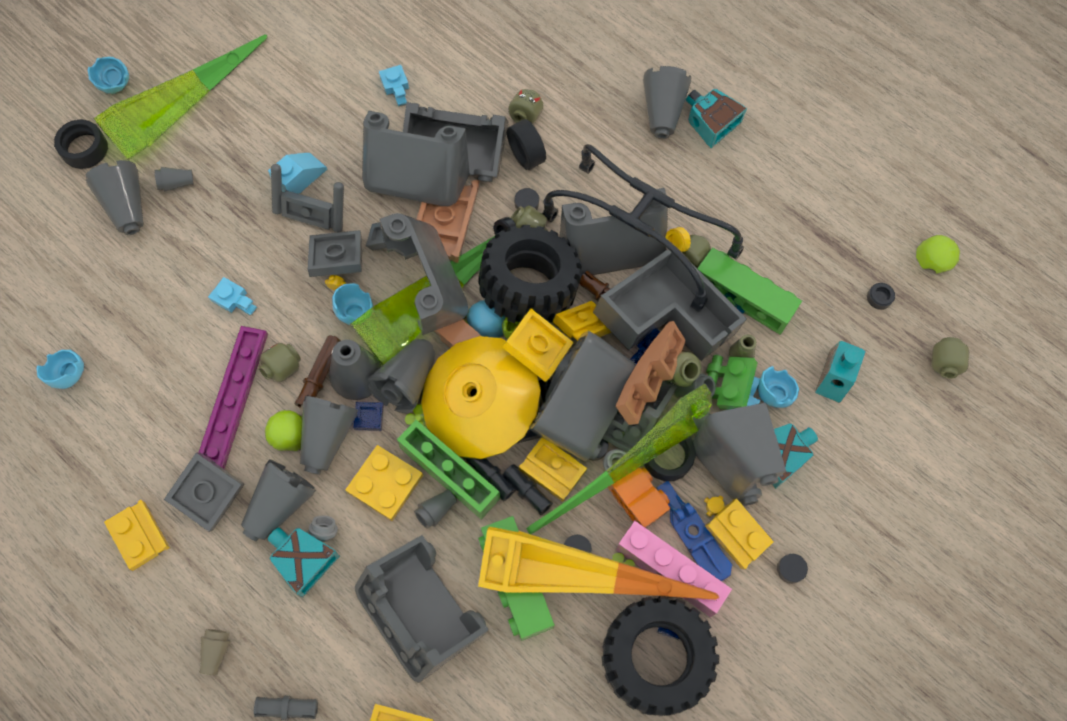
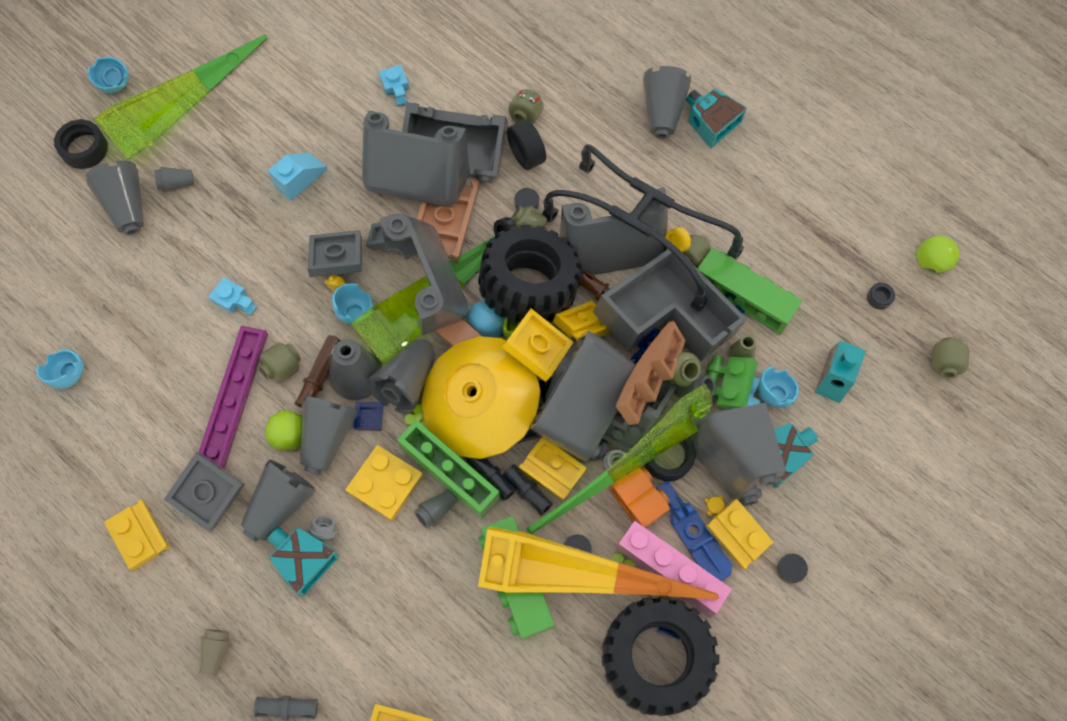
(306, 208): dark grey plate -> none
(416, 609): dark grey windscreen -> none

